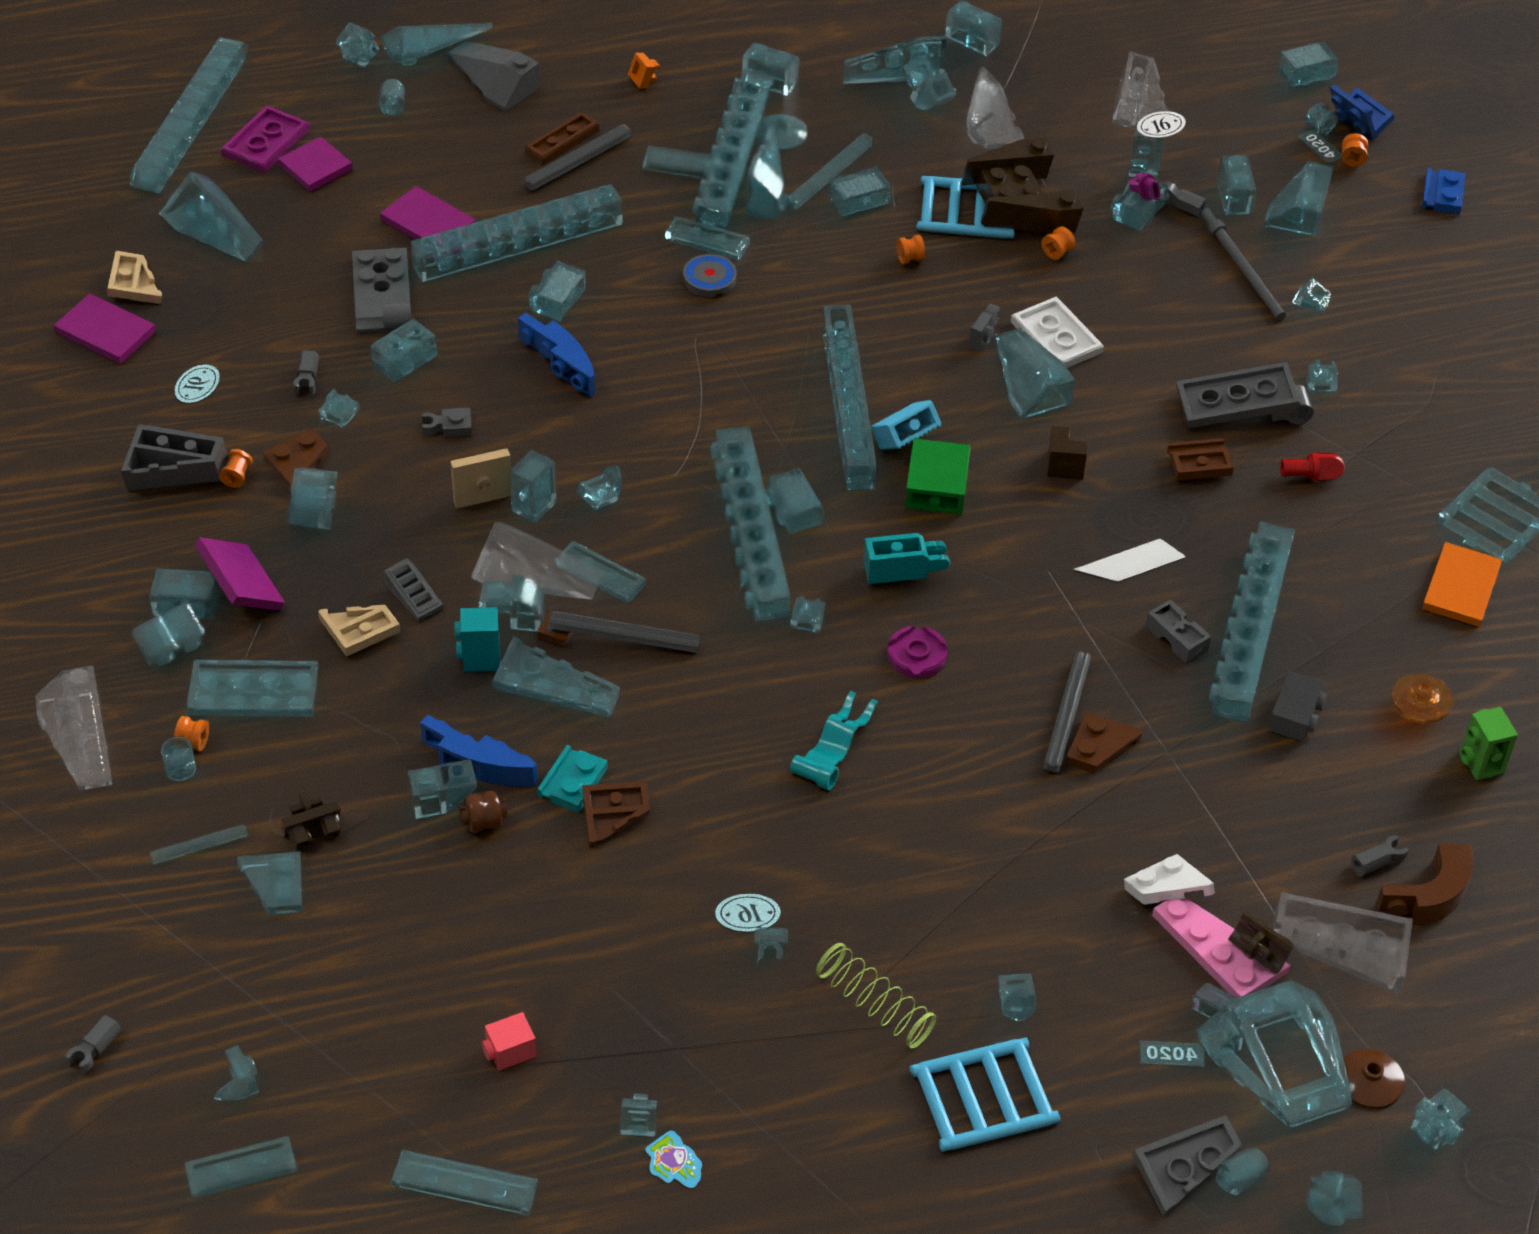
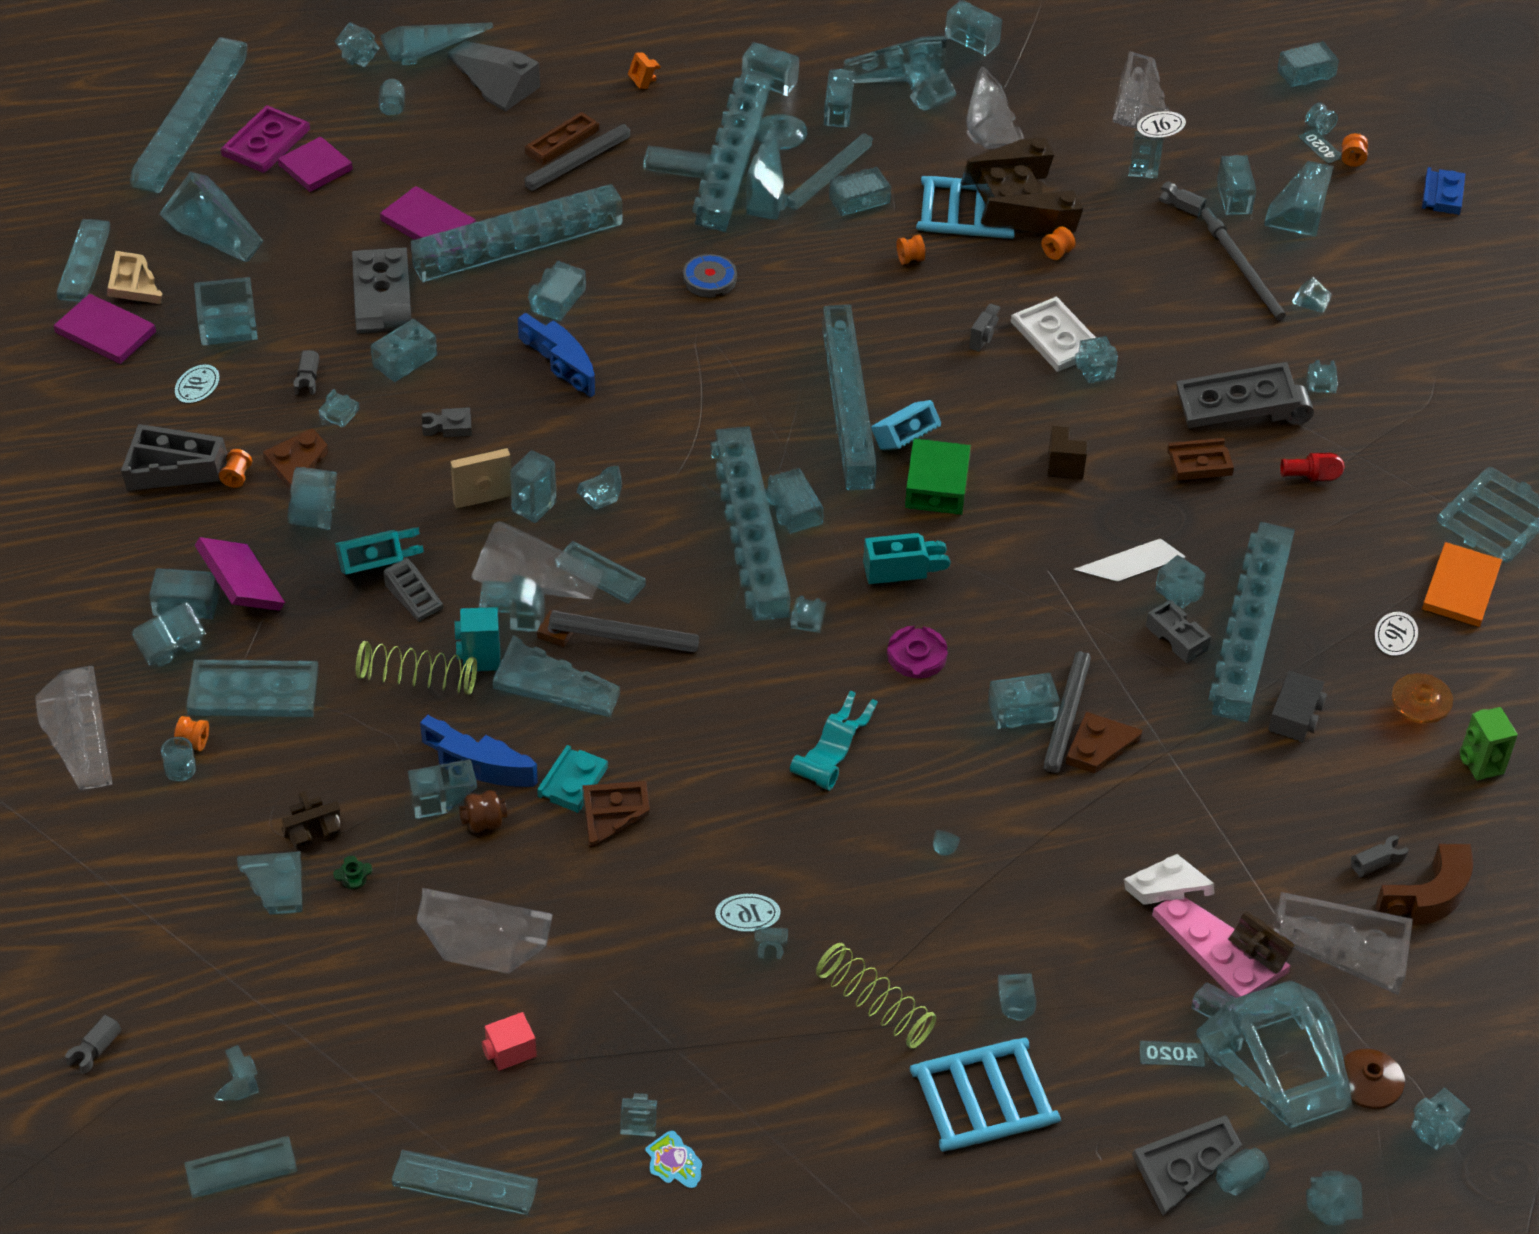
(83, 260): none -> clear light blue tile
(198, 844): clear light blue bar -> none
(225, 311): none -> clear light blue piece
(356, 879): none -> dark green plate
(359, 626): tan wing -> none
(375, 550): none -> teal hinge
(472, 660): none -> yellowish green piece
(482, 930): none -> clear wedge
(707, 238): clear light blue tile -> none
(839, 98): none -> clear light blue brick
(945, 842): none -> clear light blue hinge
(1023, 700): none -> clear light blue brick
(1033, 374): clear light blue wedge -> none
(1097, 359): none -> clear light blue brick
(1133, 210): clear light blue brick -> none
(1145, 186): magenta piece -> none
(1180, 581): none -> clear light blue brick
(1361, 111): blue bracket -> none
(1396, 633): none -> white sticker

